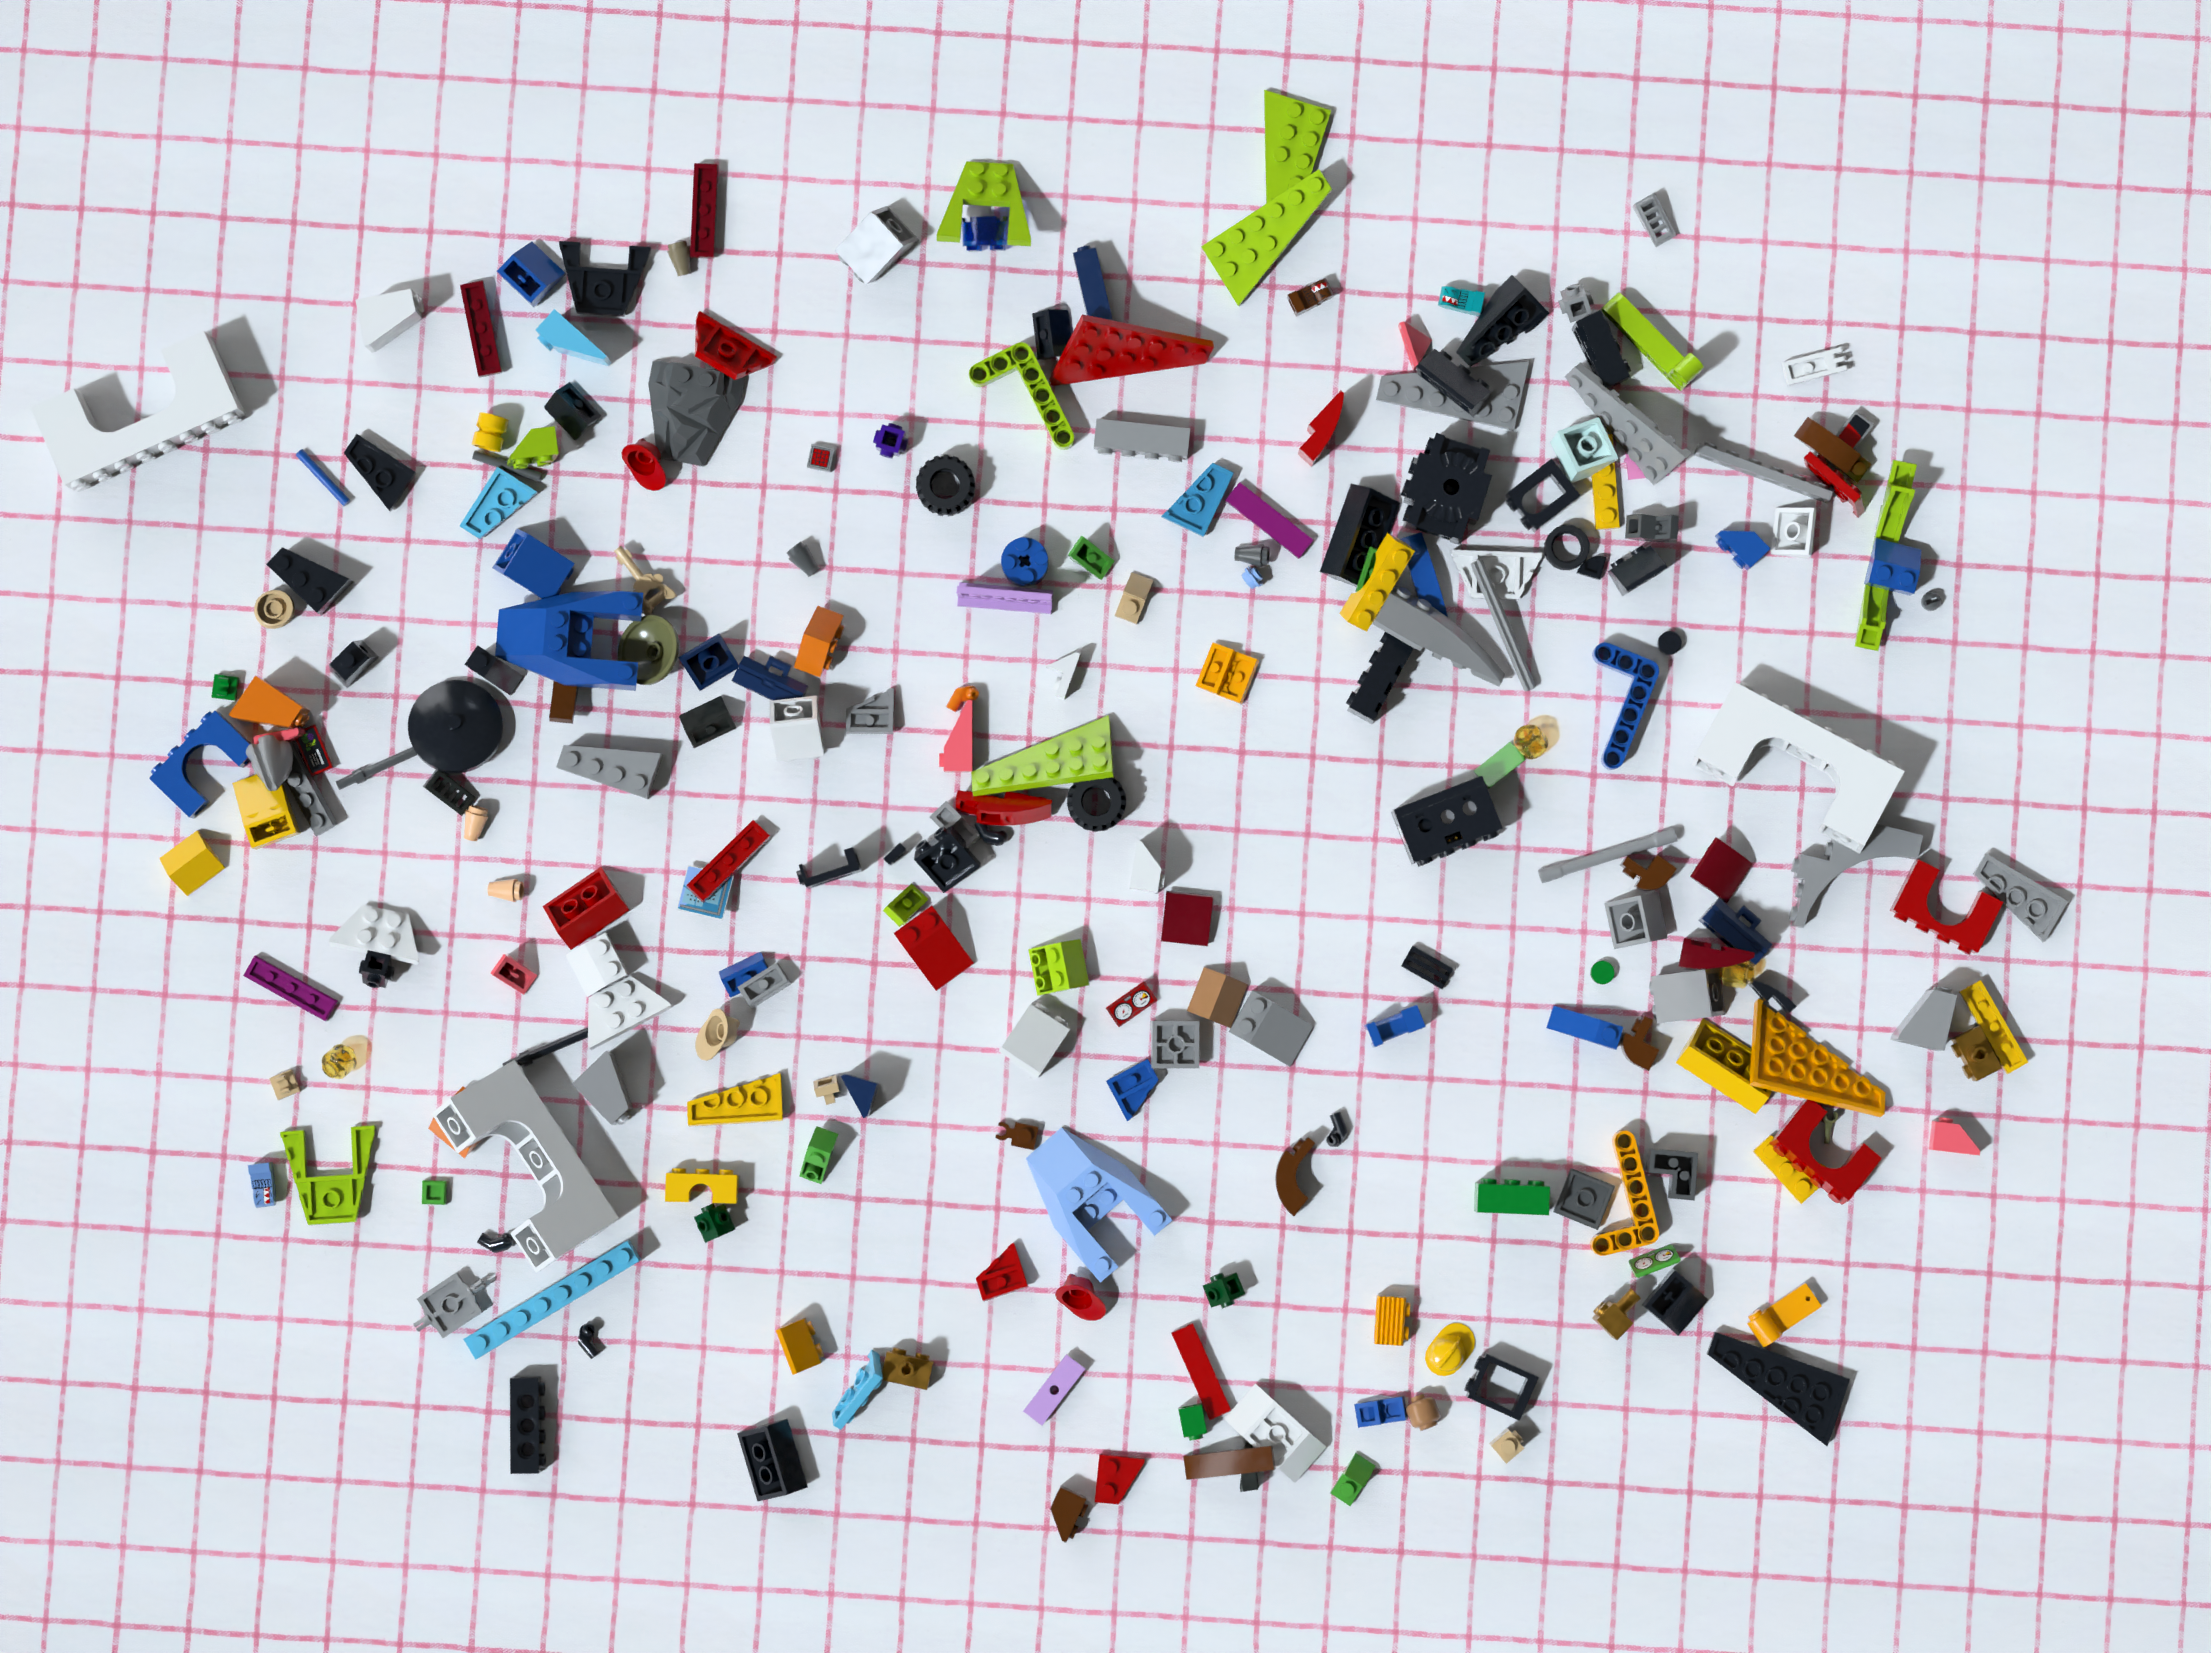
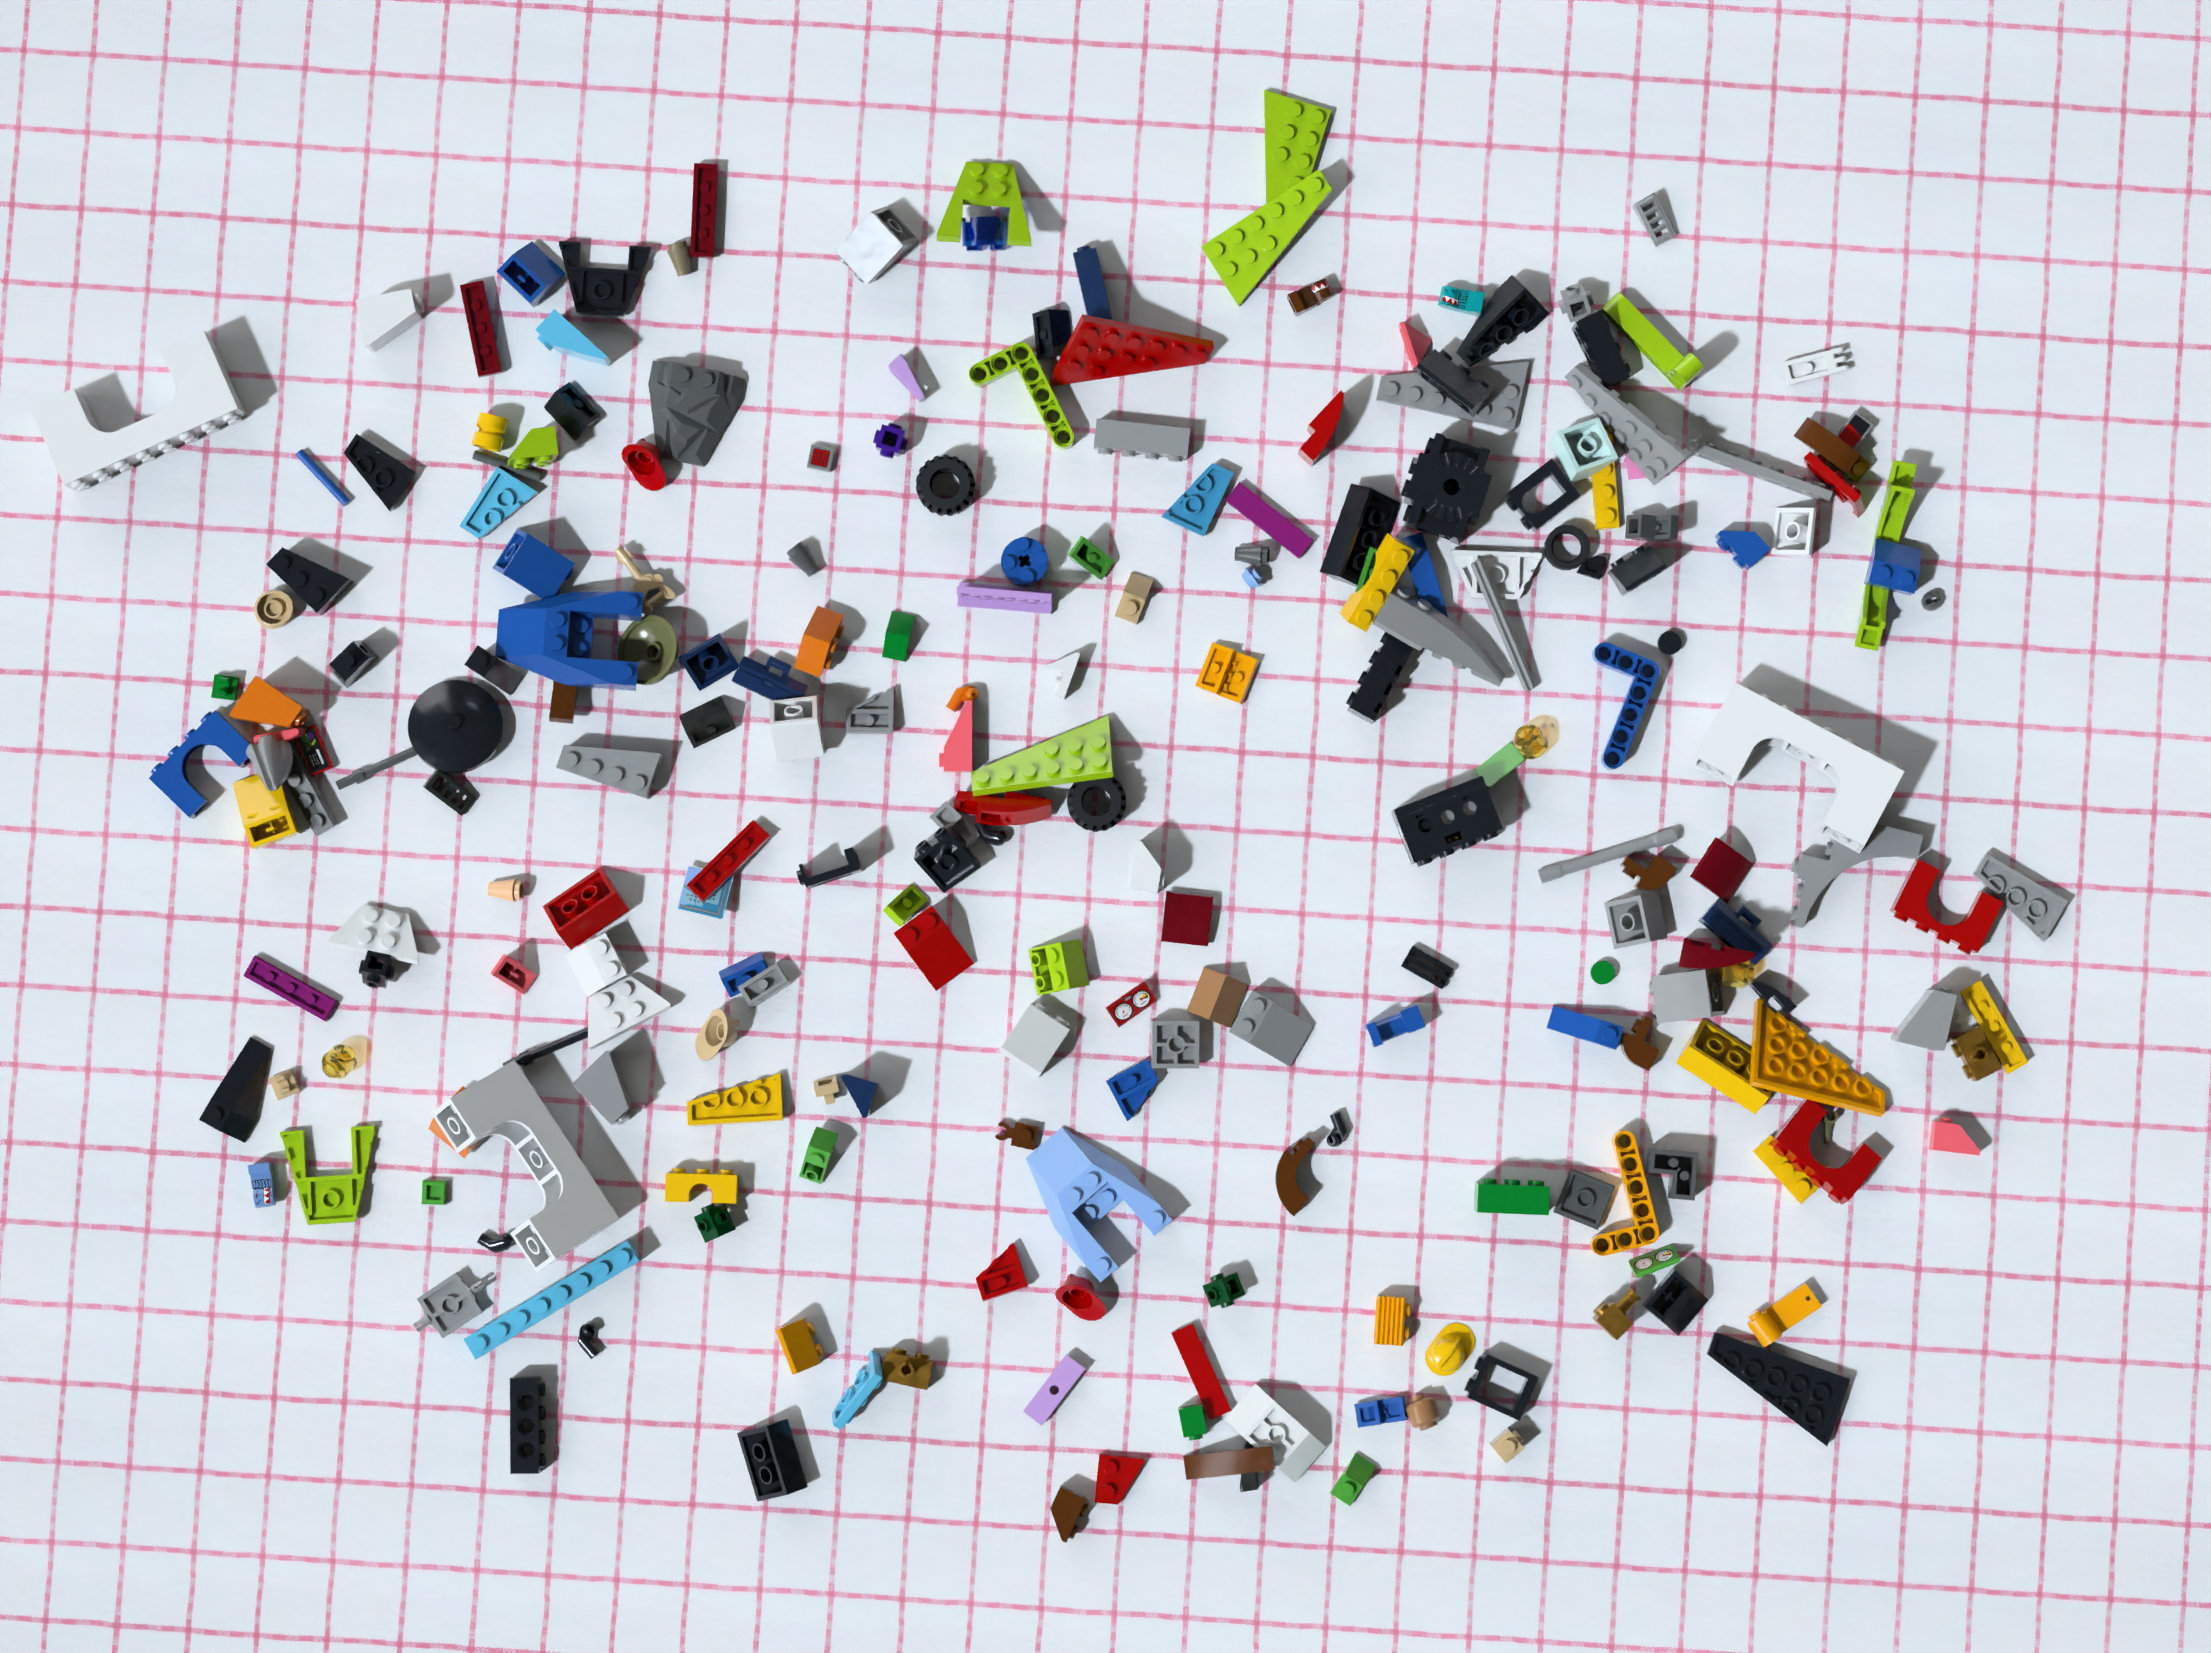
(191, 863): yellow slope -> none
(238, 1097): none -> black wedge
(474, 822): light nougat cone -> none
(728, 349): red wing -> none
(895, 854): black tile -> none
(898, 636): none -> green slope
(902, 371): none -> lavender slope

